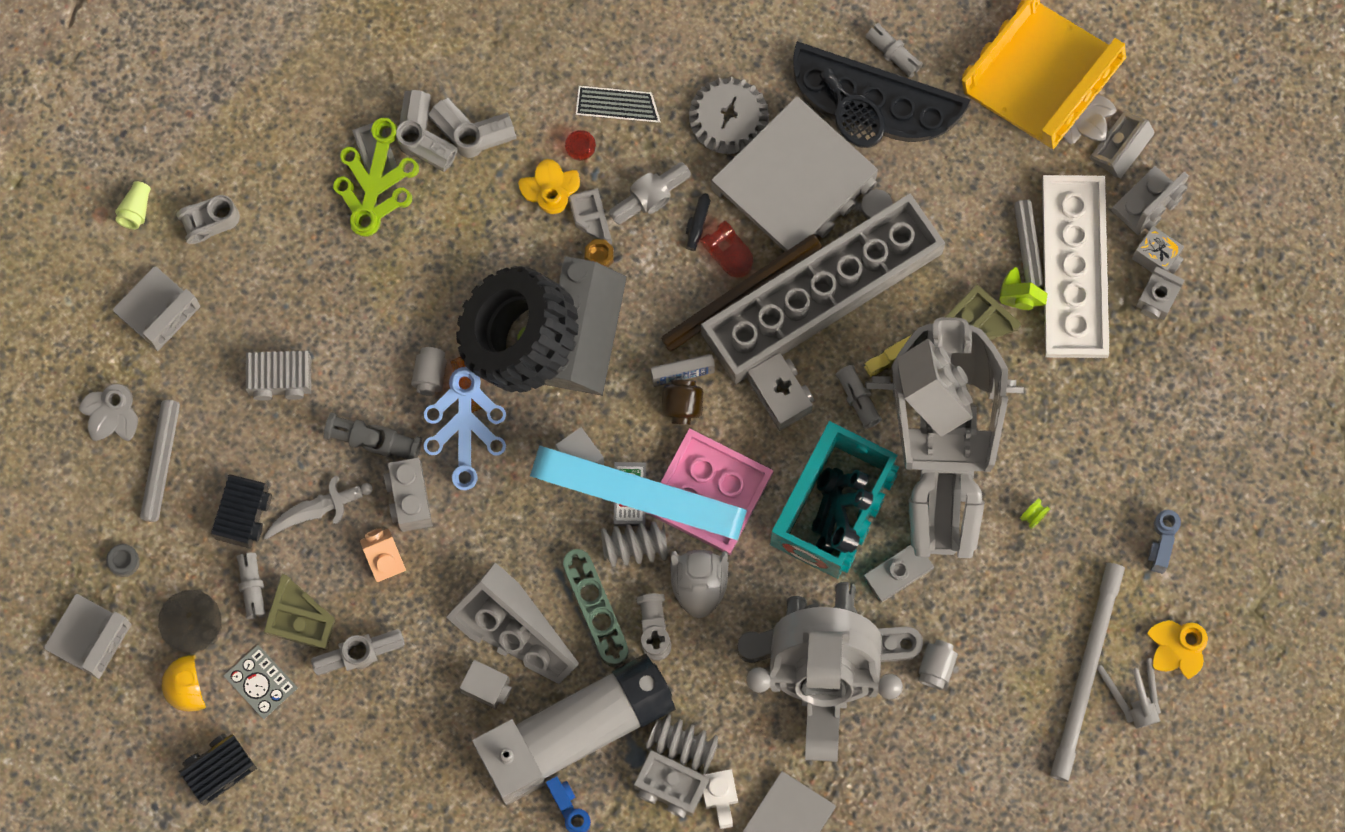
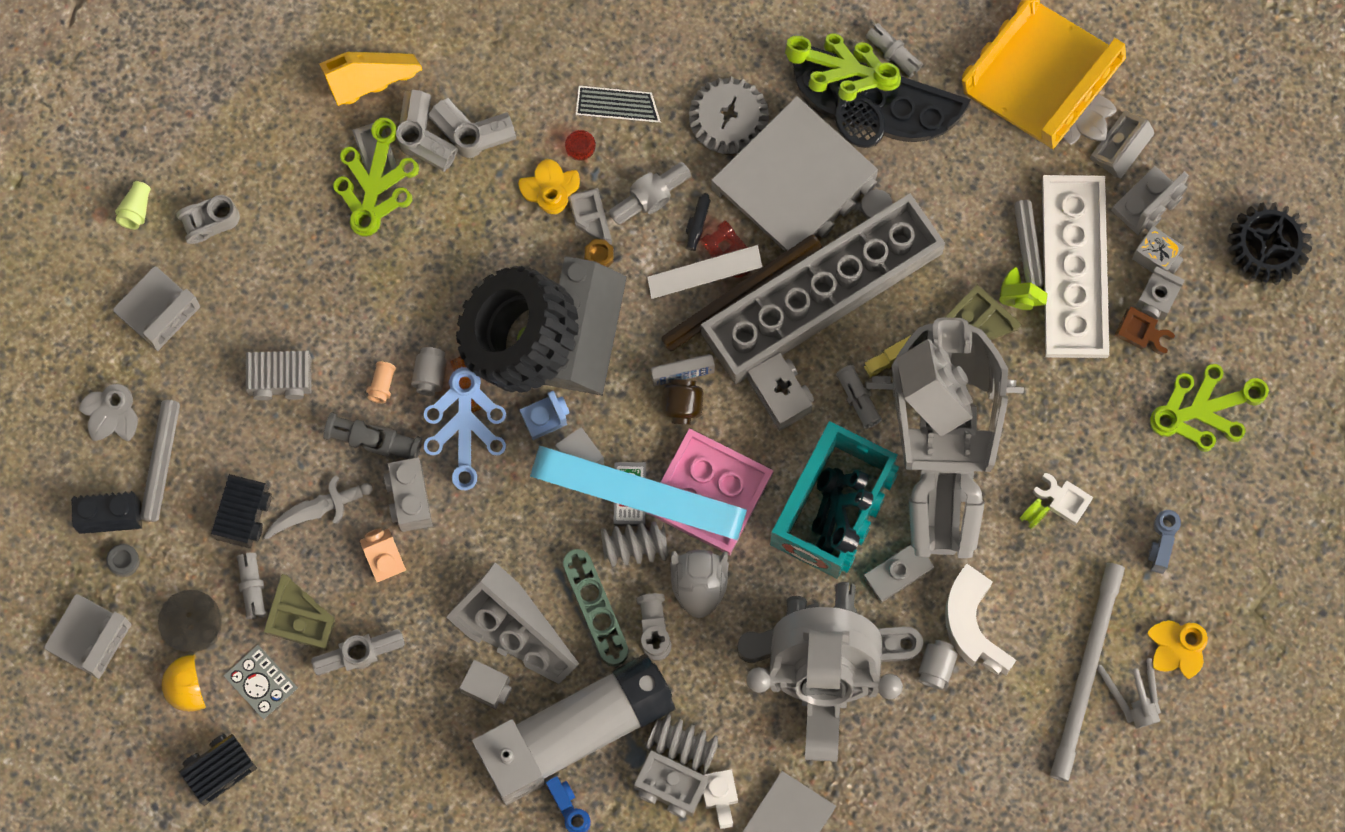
(106, 513): none -> black brick
(360, 73): none -> yellow slope
(381, 382): none -> light nougat pin
(545, 415): none -> light blue bracket
(704, 272): none -> white sticker
(880, 75): none -> lime plant
(962, 623): none -> white arch
(1067, 502): none -> white plate
(1140, 330): none -> reddish brown plate
(1204, 409): none -> lime plant
(1280, 249): none -> black gear

